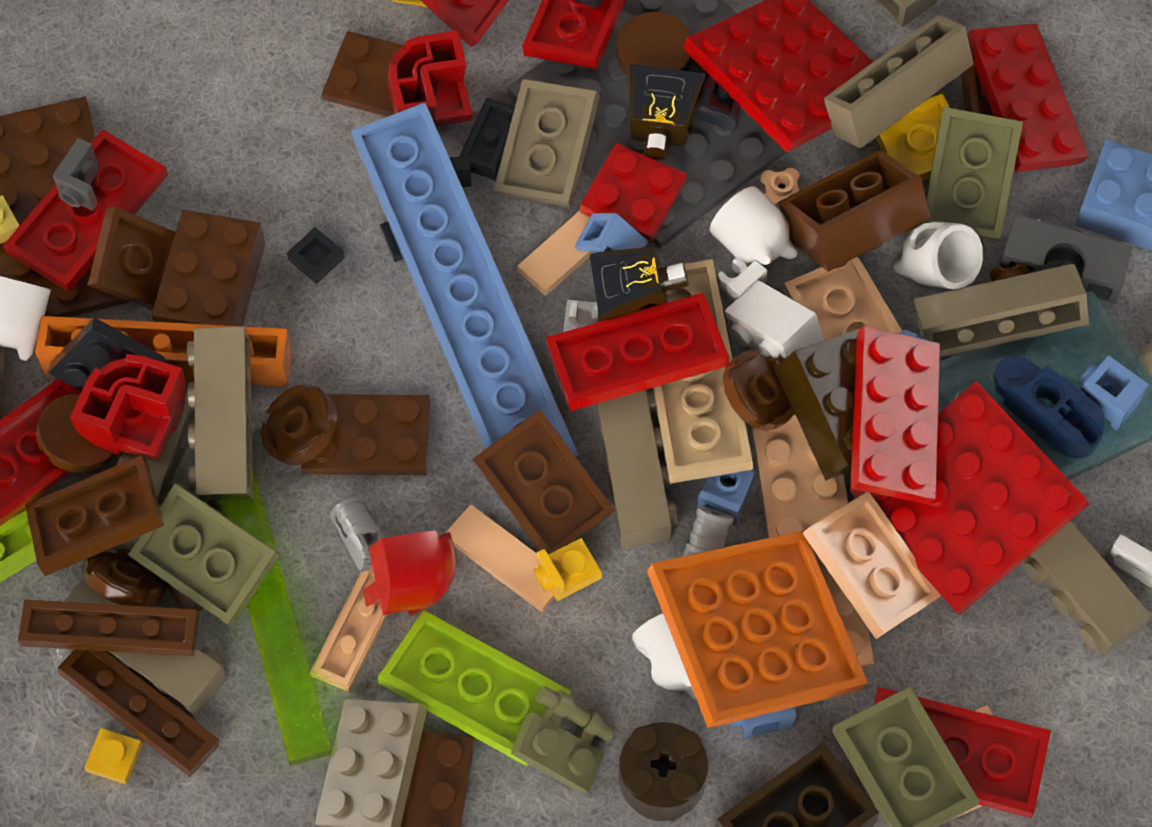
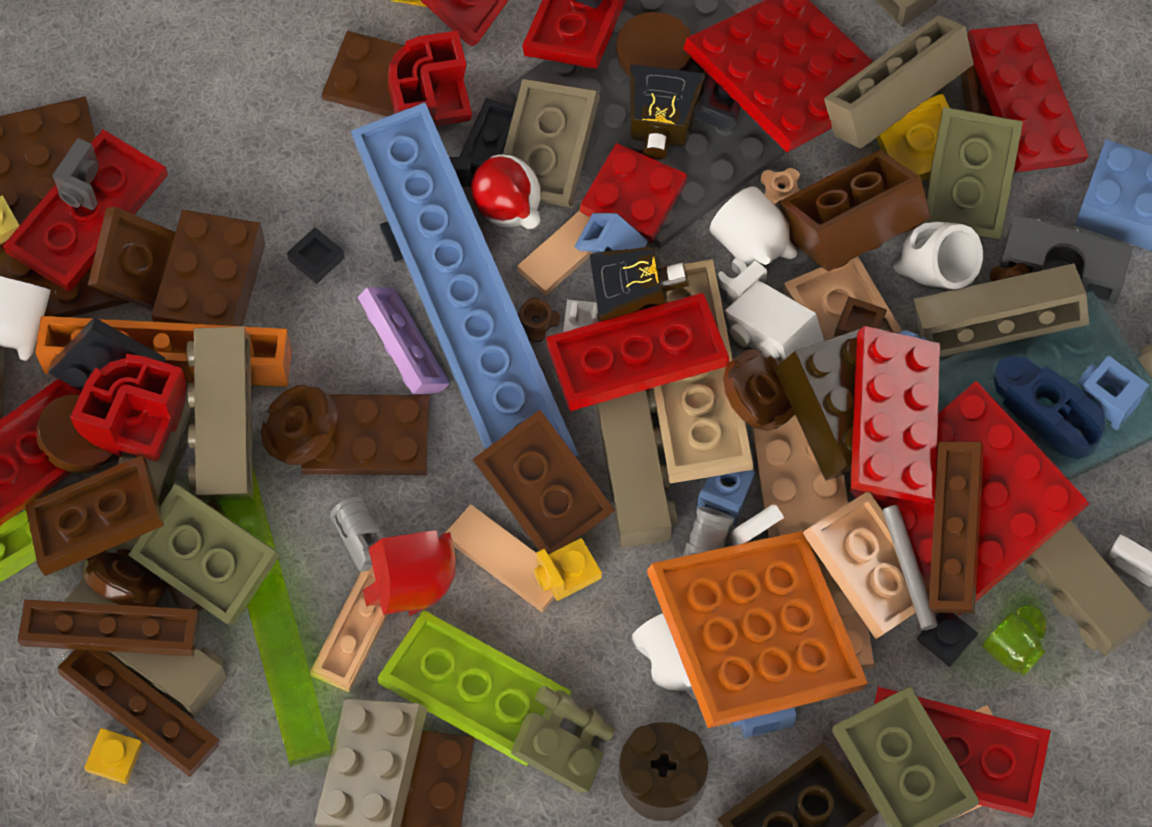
(403, 340): none -> lavender plate
(507, 192): none -> red piece
(537, 308): none -> reddish brown plate
(754, 526): none -> white tile
(859, 314): none -> reddish brown tile
(909, 567): none -> light grey bar
(948, 638): none -> black plate
(956, 527): none -> reddish brown plate
(1015, 643): none -> clear neon green piece

